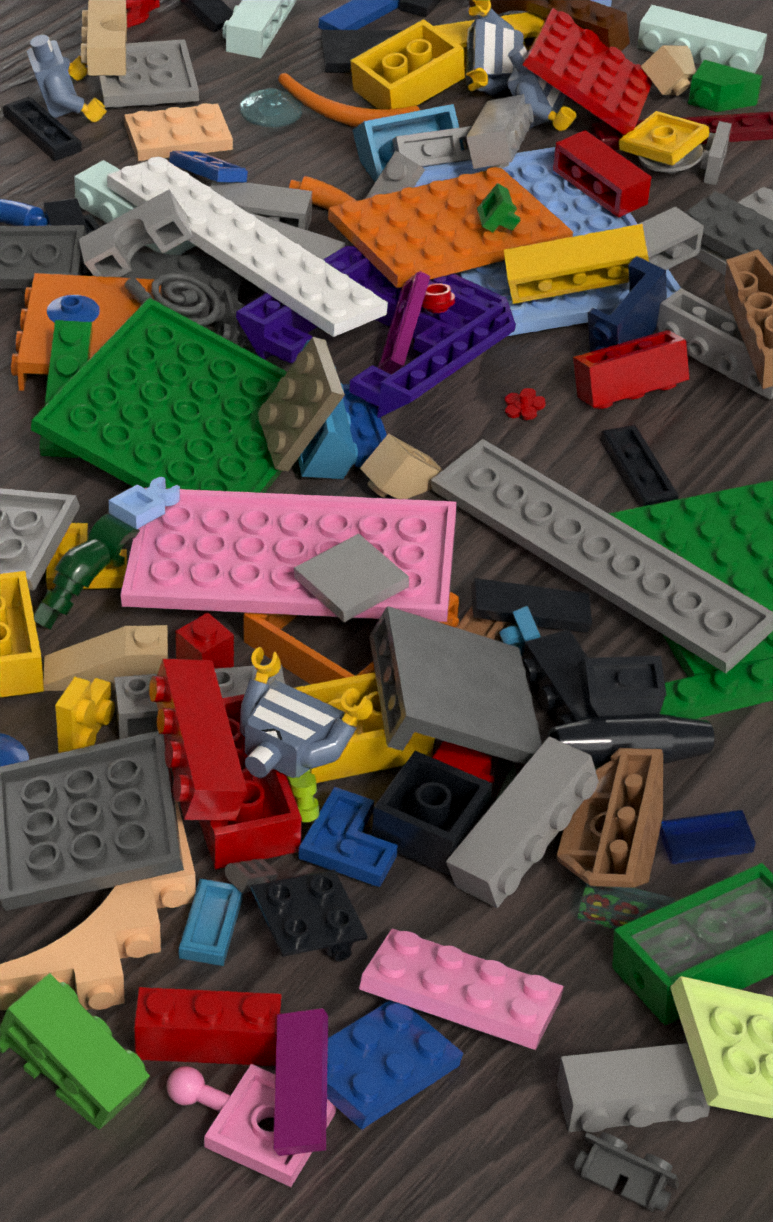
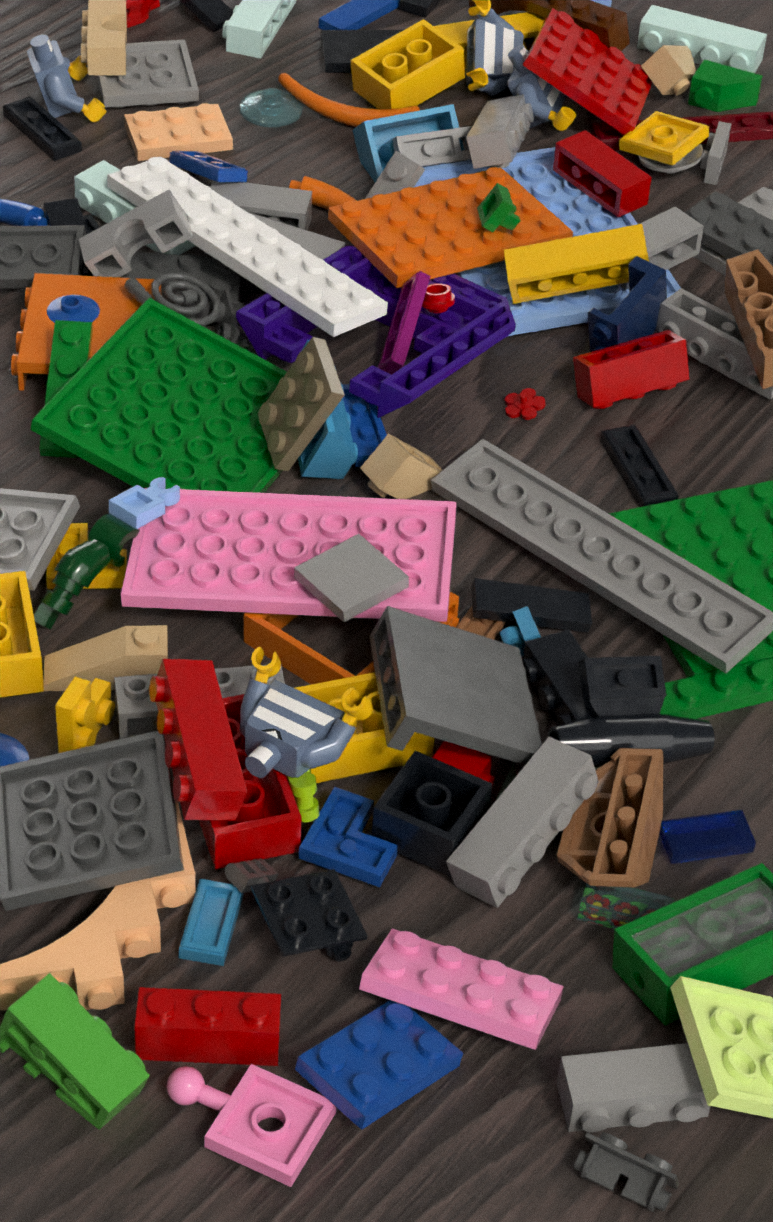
(206, 640): red brick -> none
(301, 1082): magenta tile -> none

